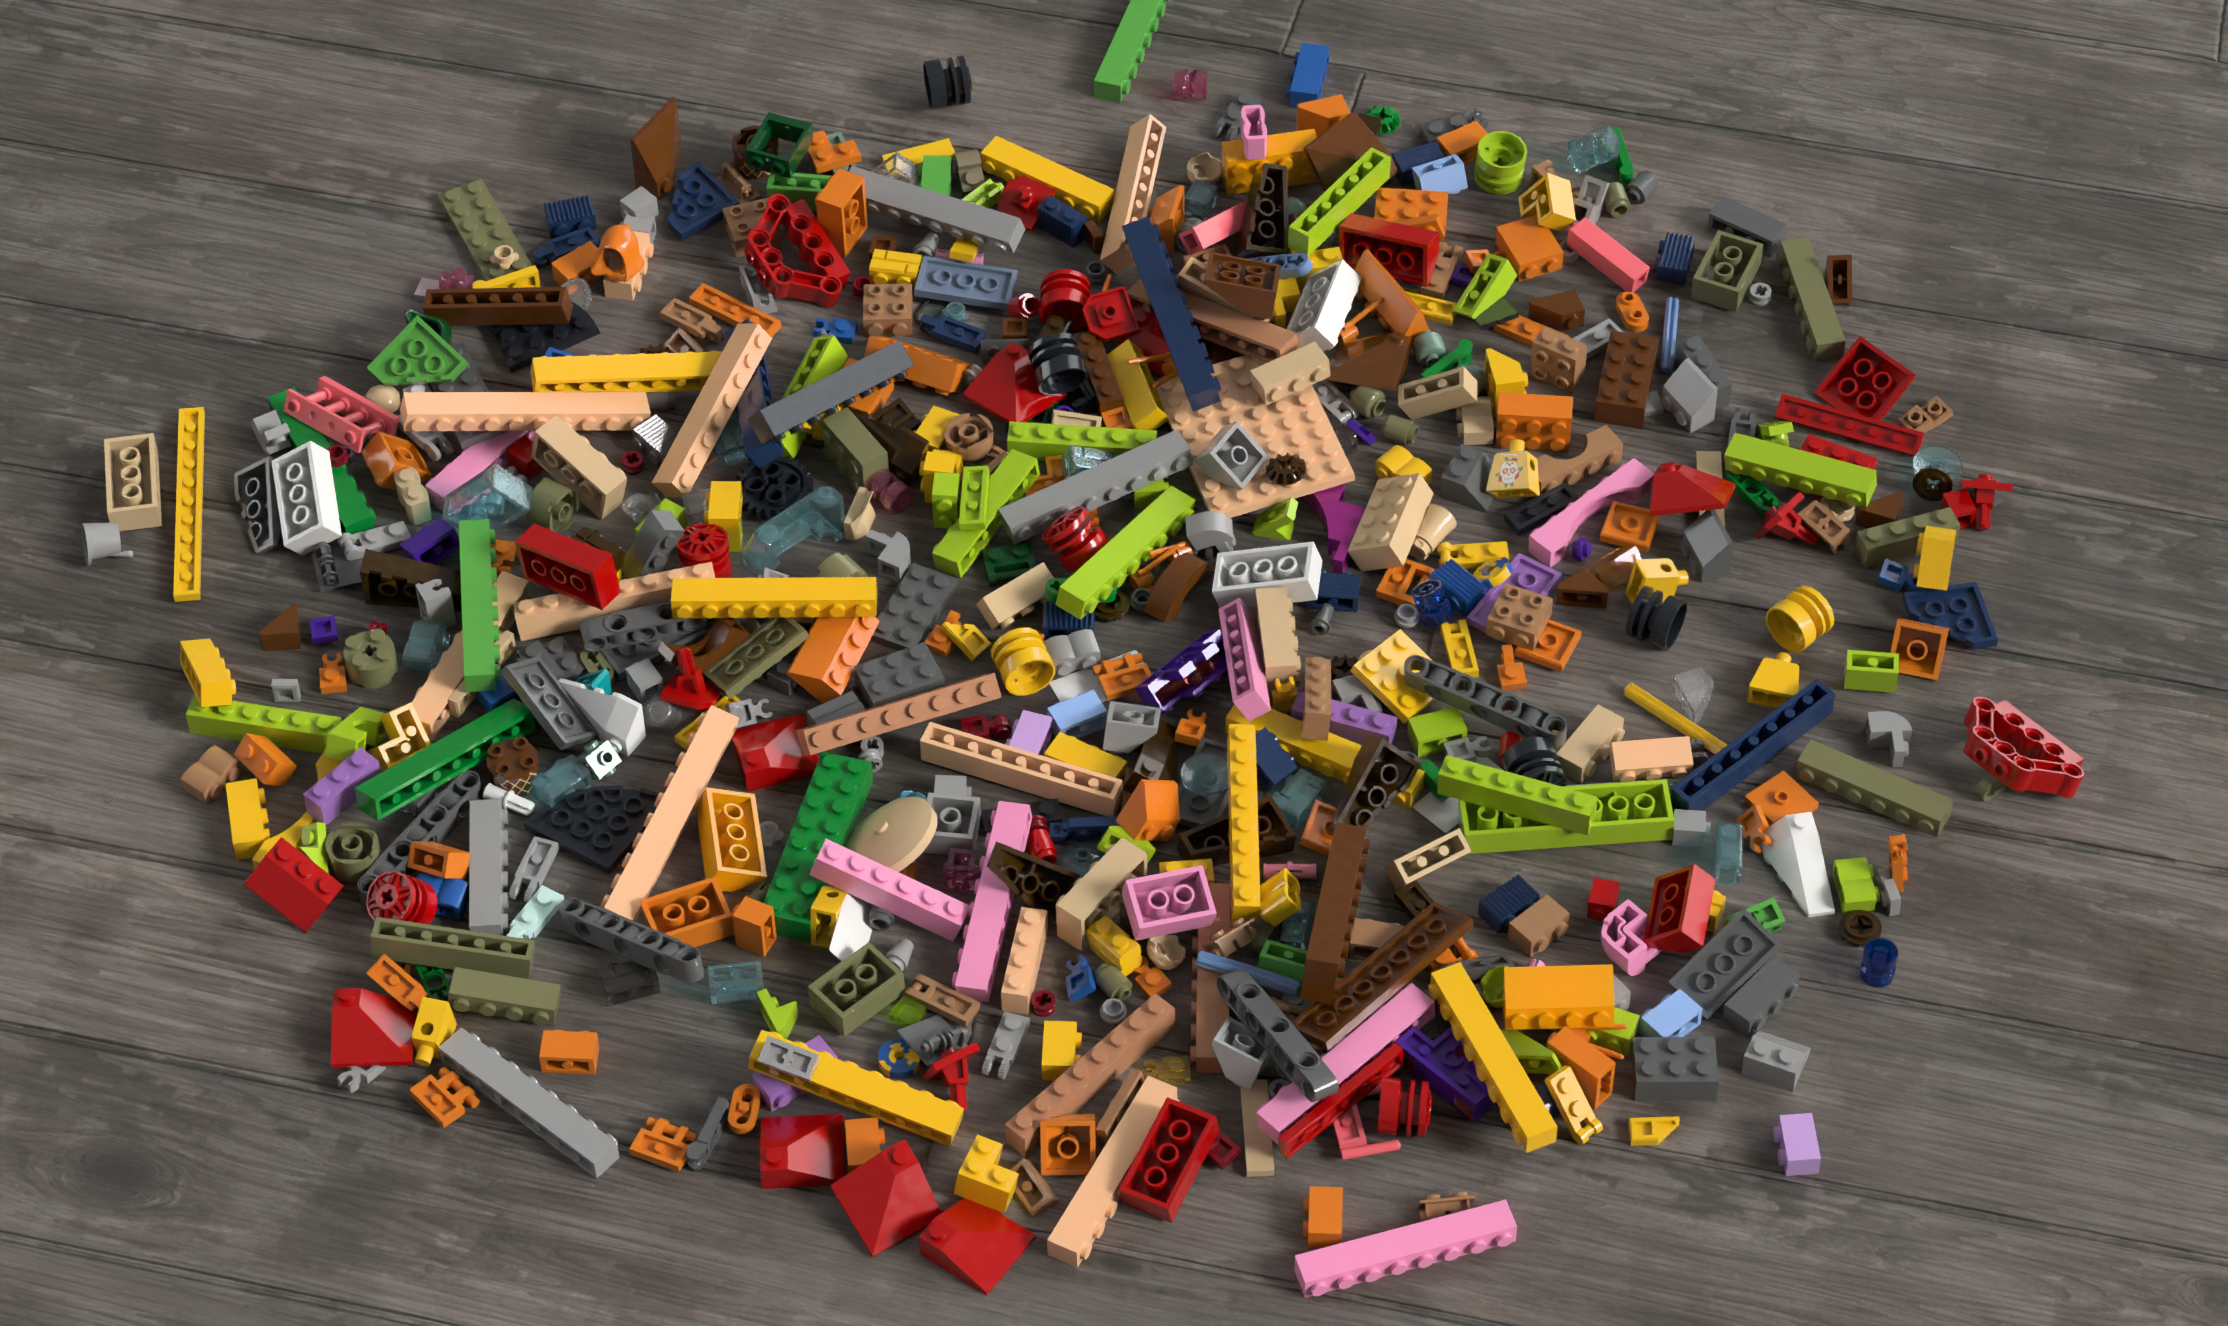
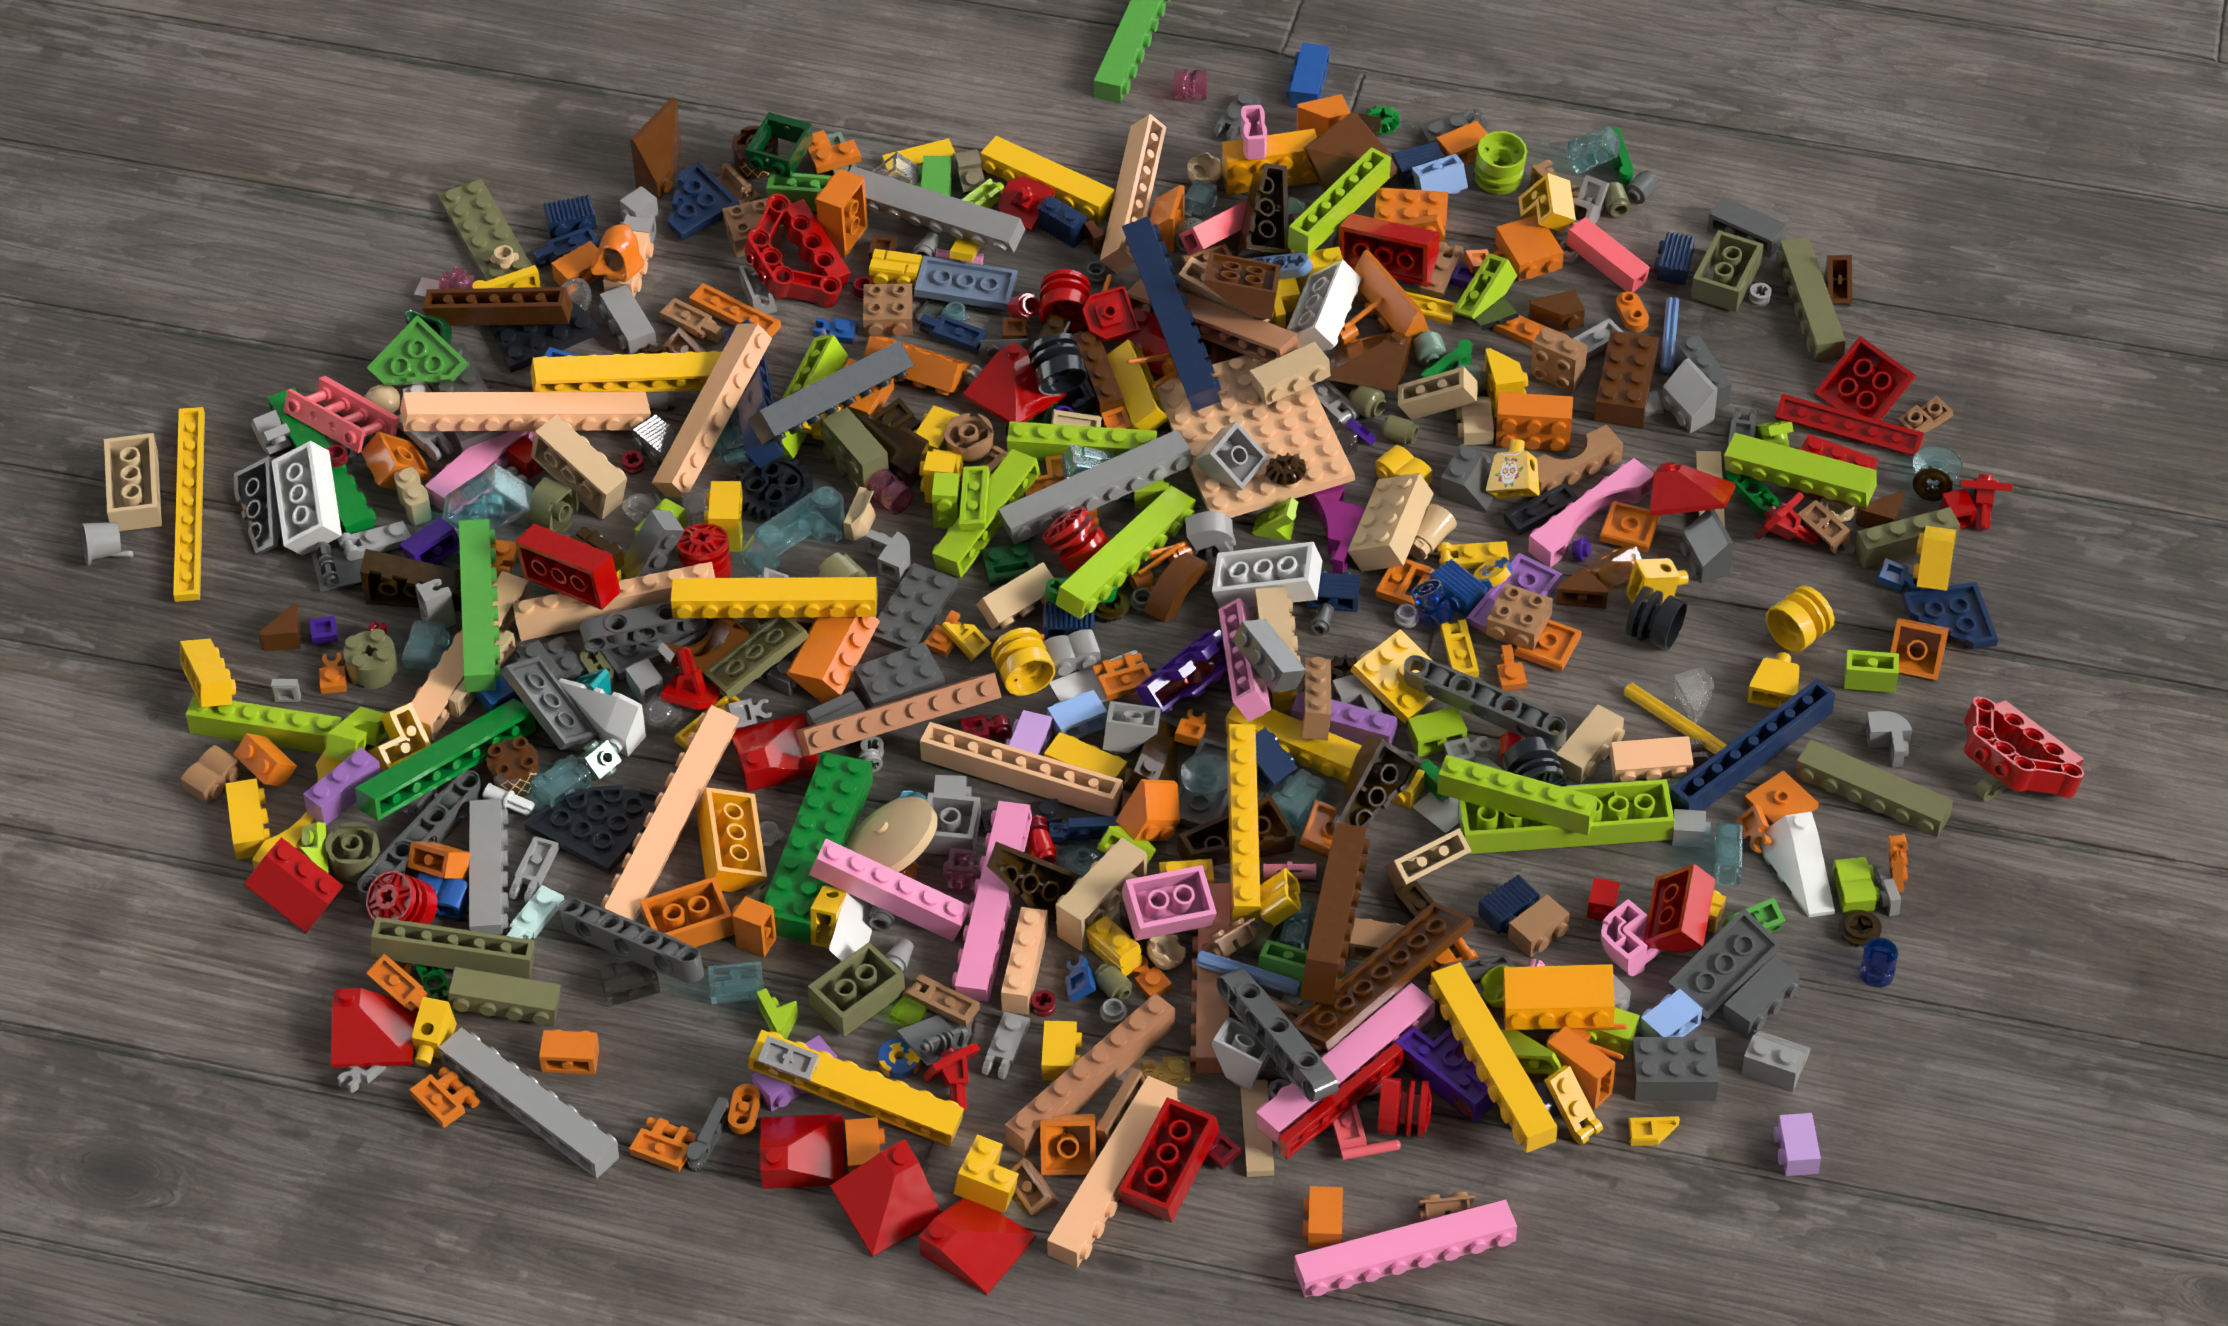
(626, 320): none -> light grey brick
(947, 82): black wheel -> none
(1269, 655): none -> dark grey brick

